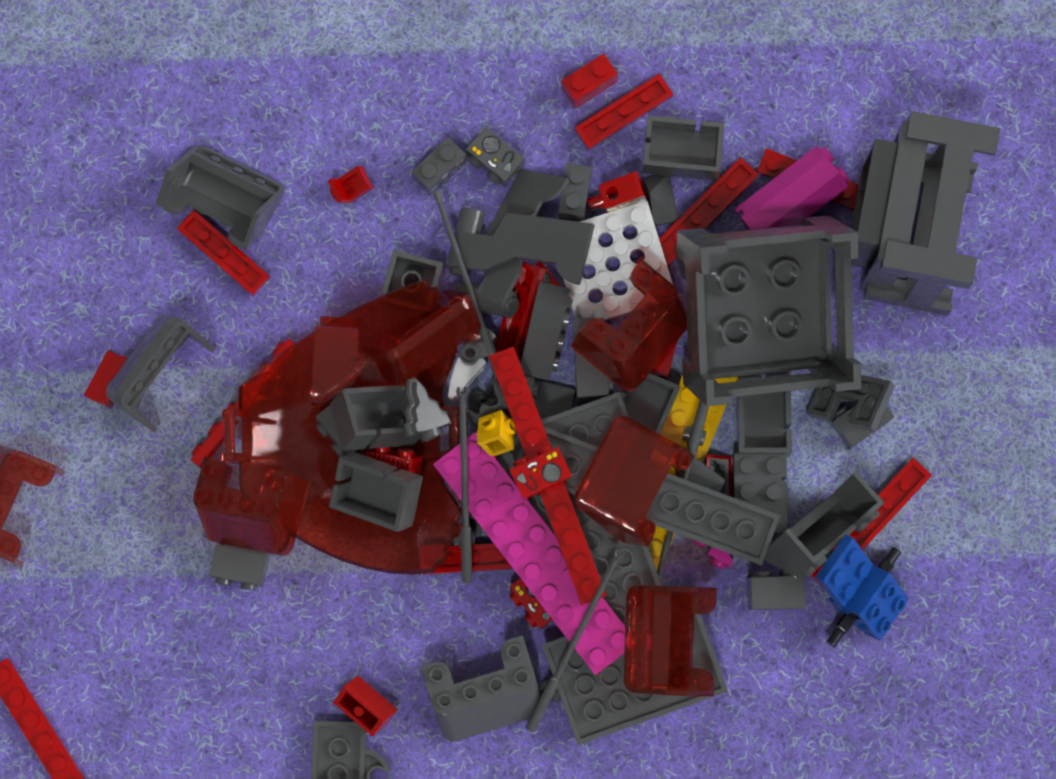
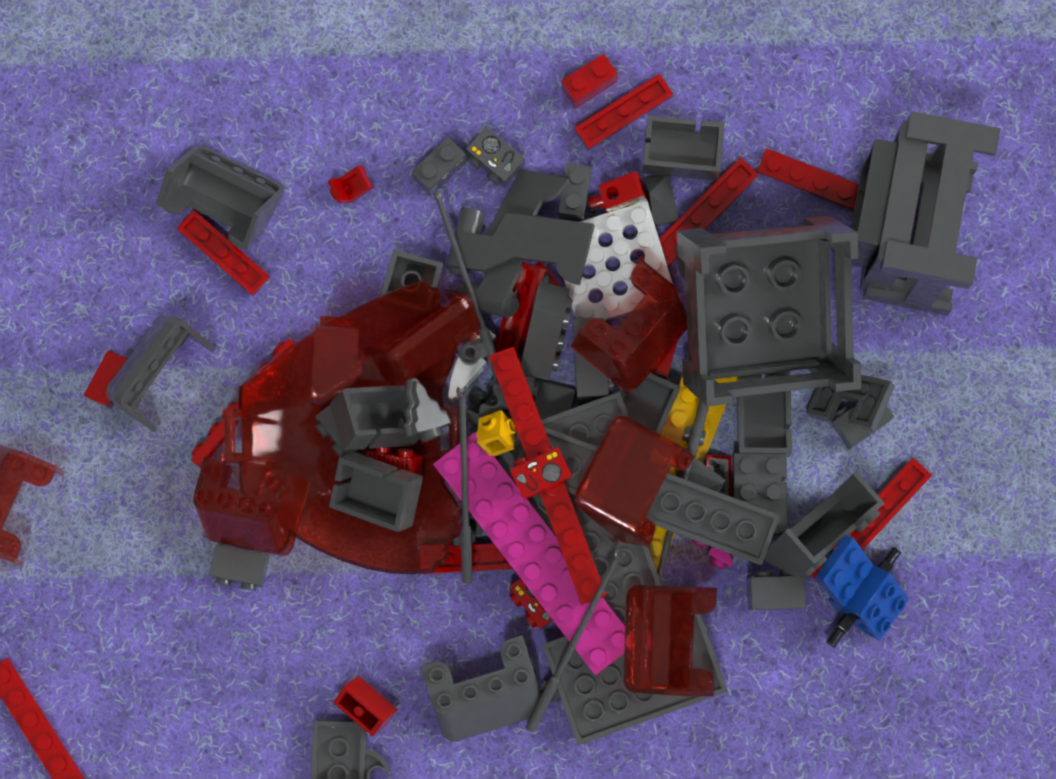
(795, 192): dark pink brick -> none

